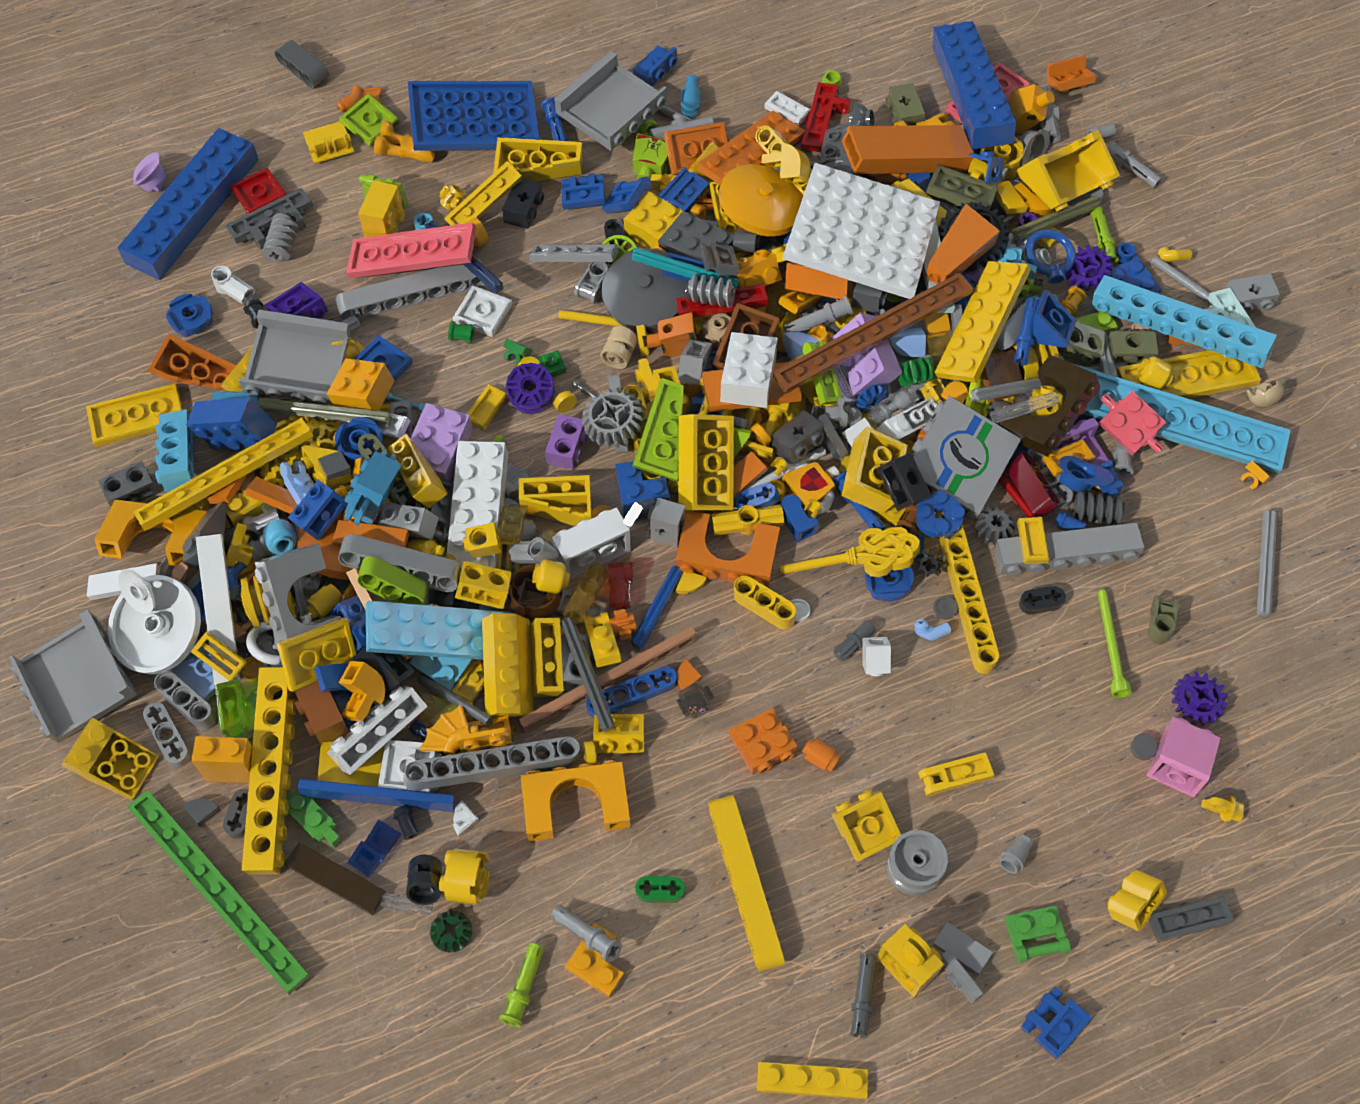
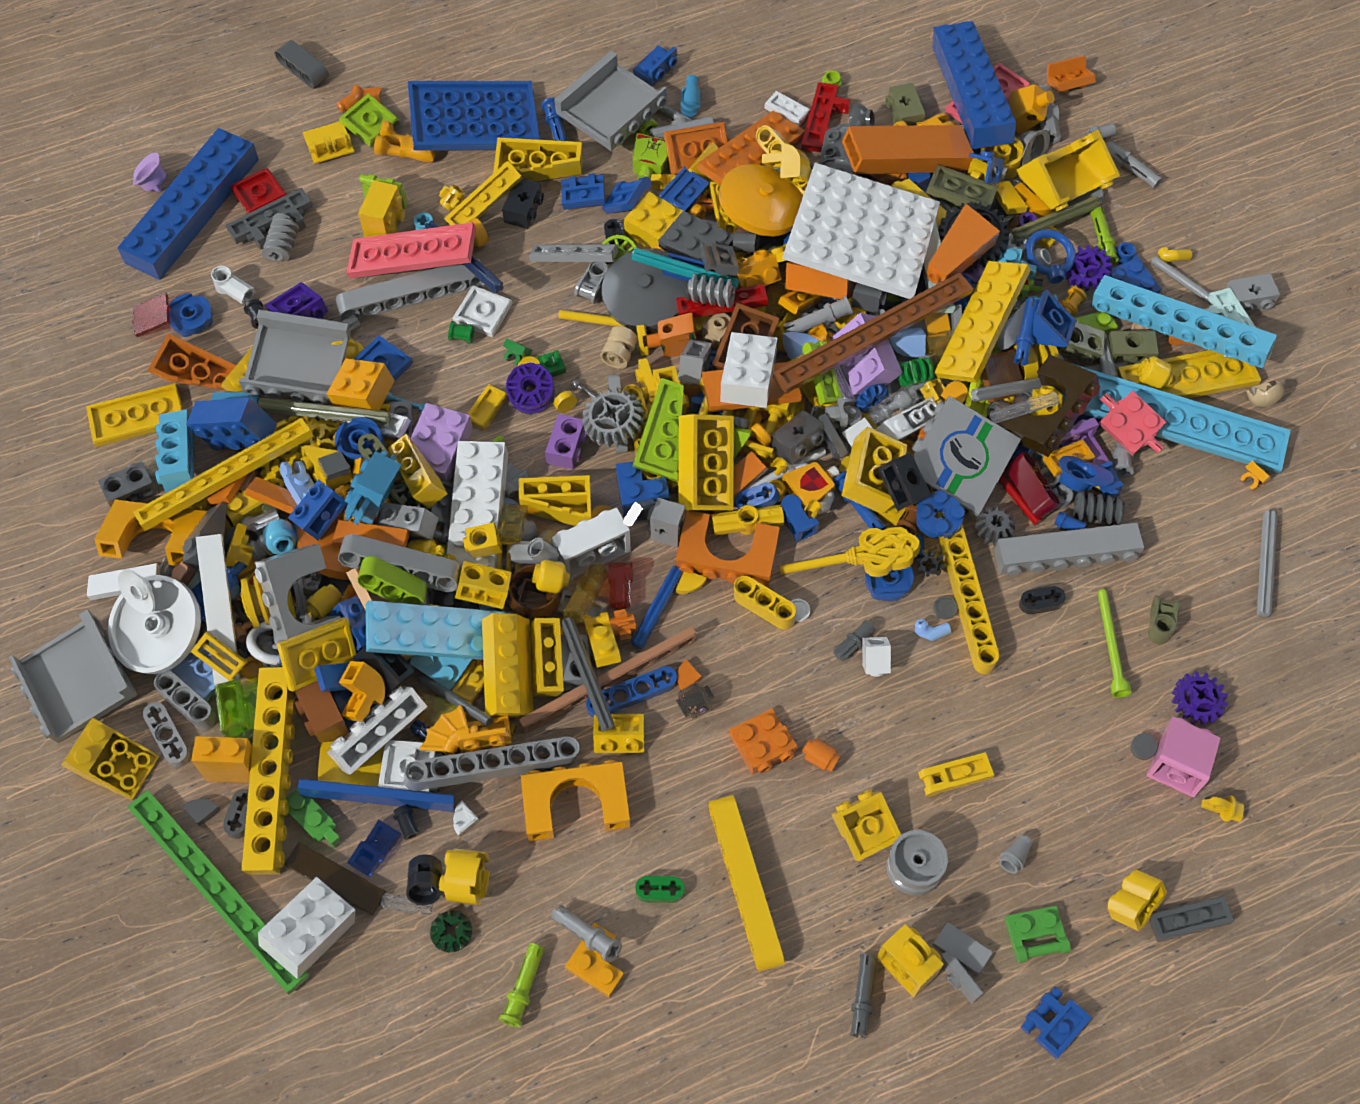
(151, 314): none -> clear red piece
(306, 927): none -> white brick
(589, 753): yellow tile -> none
(812, 1080): yellow plate -> none
(1033, 540): yellow tile -> none

